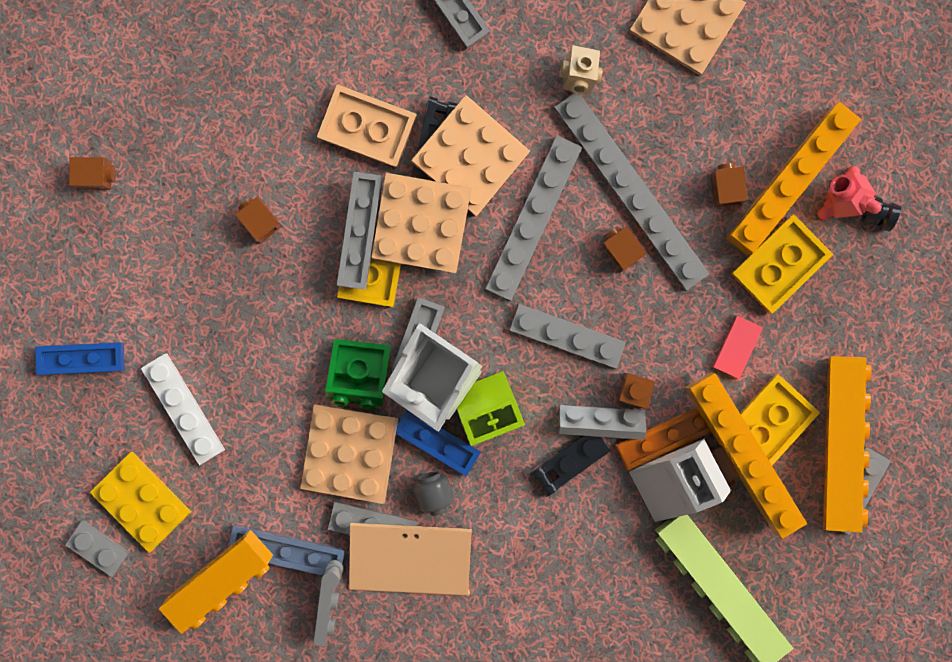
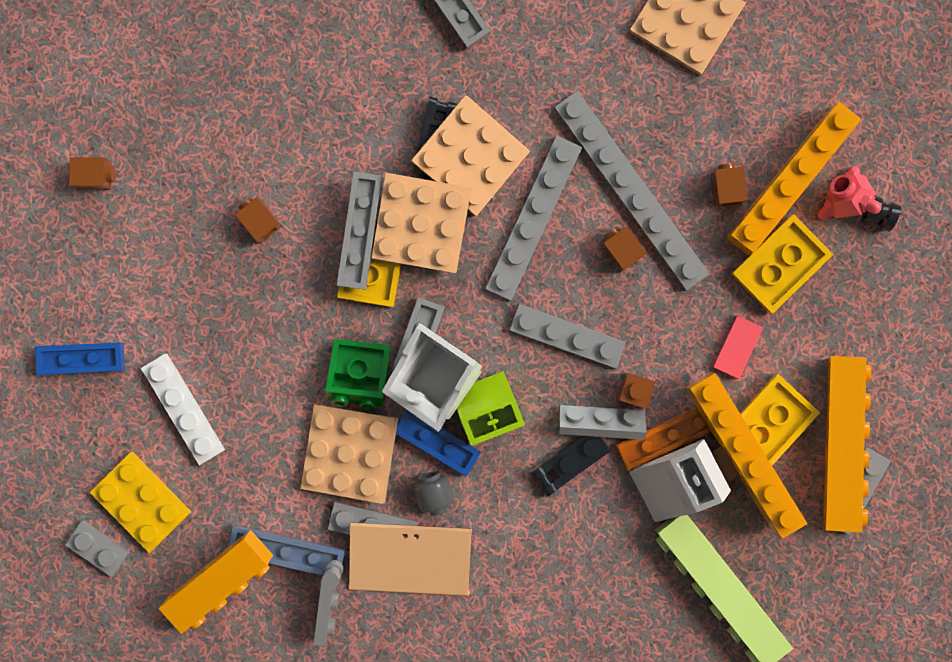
(366, 126): light nougat plate -> none
(581, 70): tan brick -> none

